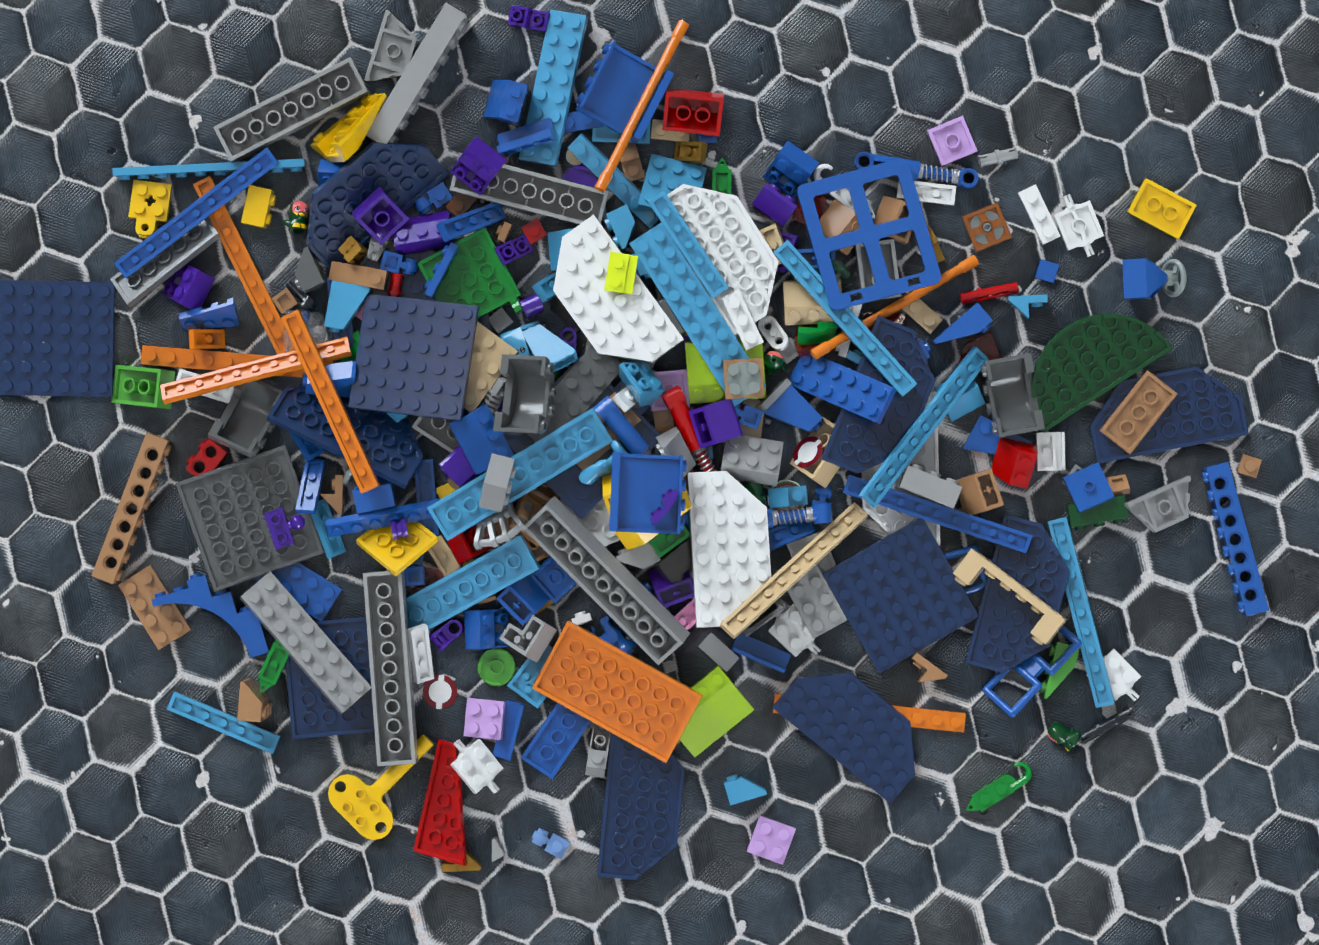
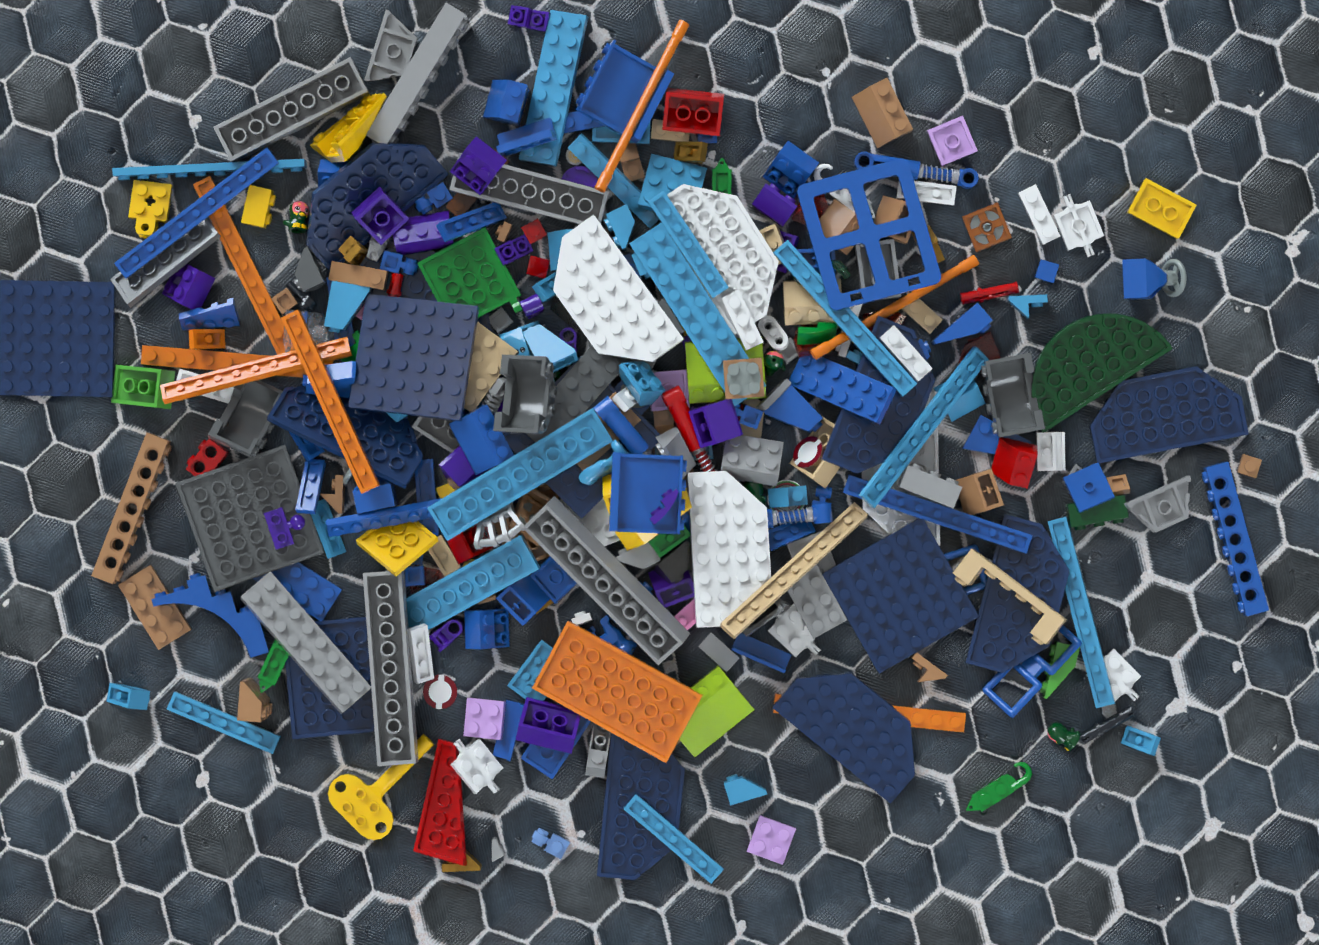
(128, 696): none -> dark azure slope
(399, 529): dark purple wheel -> none
(440, 269): blue plate -> none
(496, 667): bright green tile -> none
(497, 483): light grey brick -> none
(531, 640): light grey brick -> none
(538, 267): none -> red slope
(548, 725): none -> dark purple slope
(621, 273): neon yellow plate -> none
(673, 838): none -> dark azure plate
(882, 113): none -> medium nougat slope
(905, 353): none -> white plate
(998, 157): light grey pin -> none
(1138, 412): medium nougat tile -> none
(1140, 740): none -> dark azure slope

